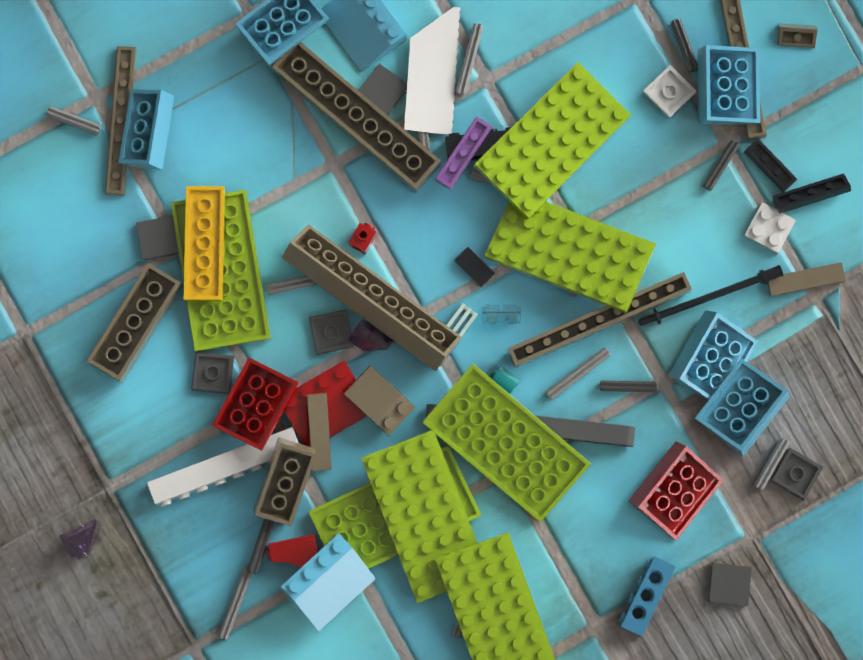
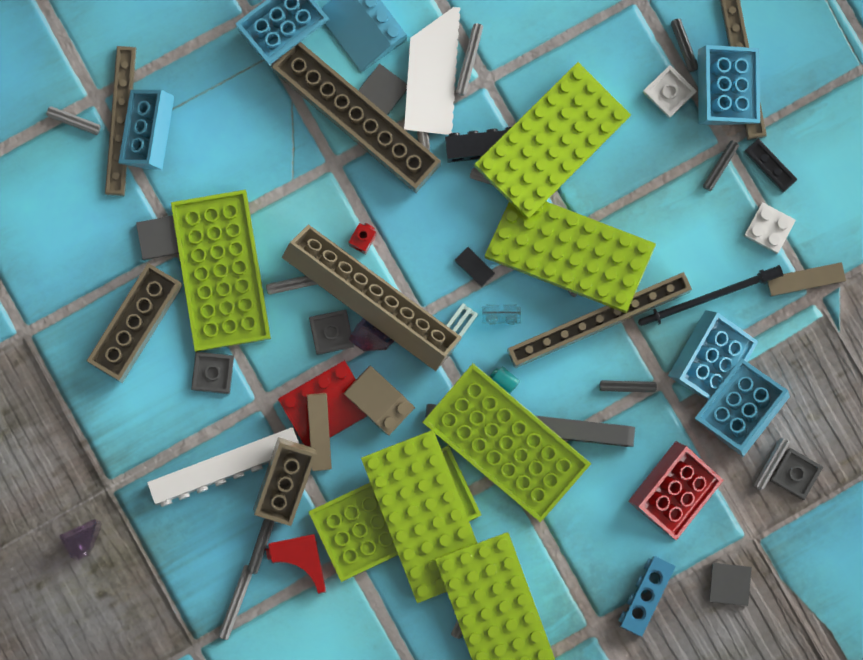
(204, 243): yellow plate -> none
(255, 404): red slope -> none
(327, 582): medium azure slope -> none
(463, 153): medium lavender tile -> none
(578, 373): light grey axle -> none
(797, 35): dark tan slope -> none
(811, 193): black plate -> none

